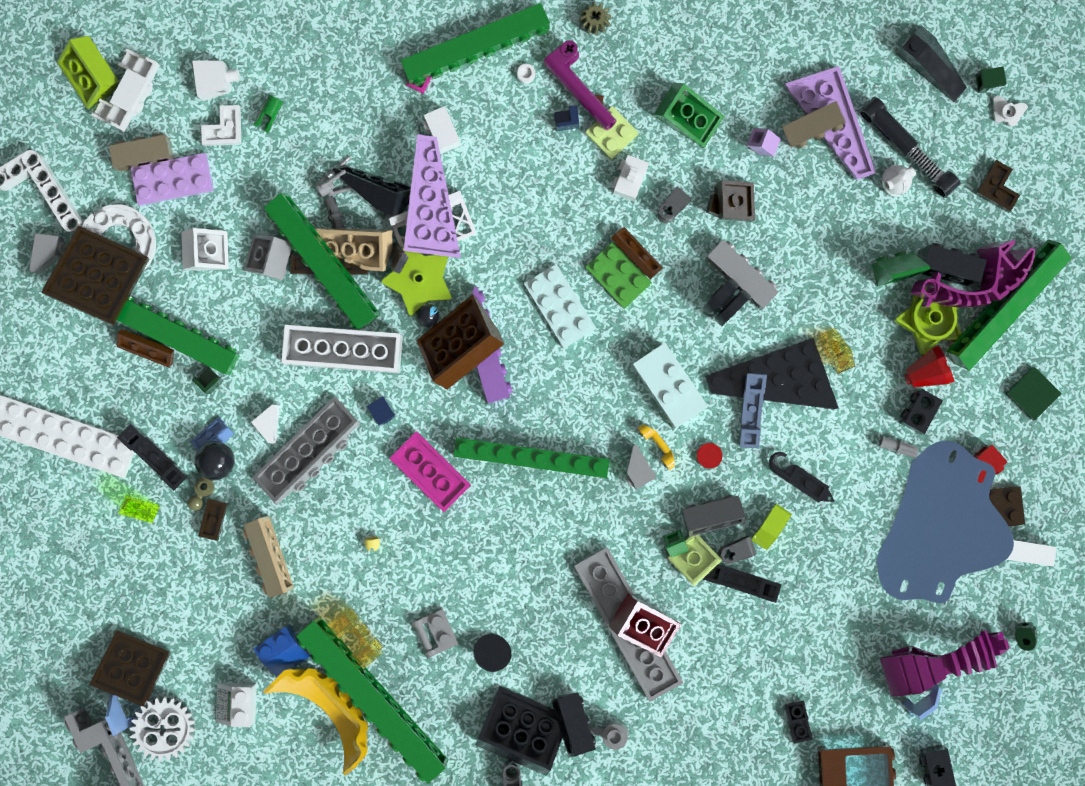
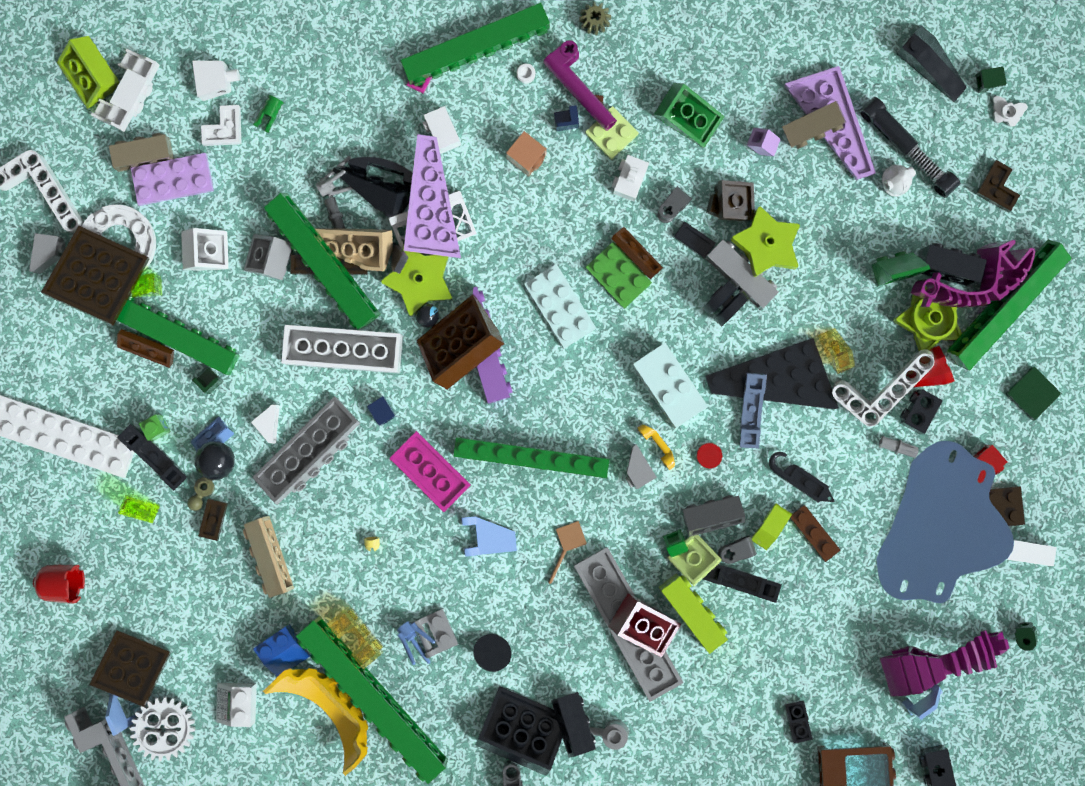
(59, 583): none -> red cylinder
(148, 285): none -> clear neon green slope
(154, 427): none -> bright green brick
(364, 164): none -> black slope
(407, 632): none -> medium blue plant
(490, 537): none -> light blue flag
(526, 154): none -> nougat head
(570, 538): none -> medium nougat piece
(694, 240): none -> black tile
(696, 617): none -> lime brick
(768, 243): none -> lime plate
(814, 533): none -> reddish brown plate
(887, 392): none -> white beam

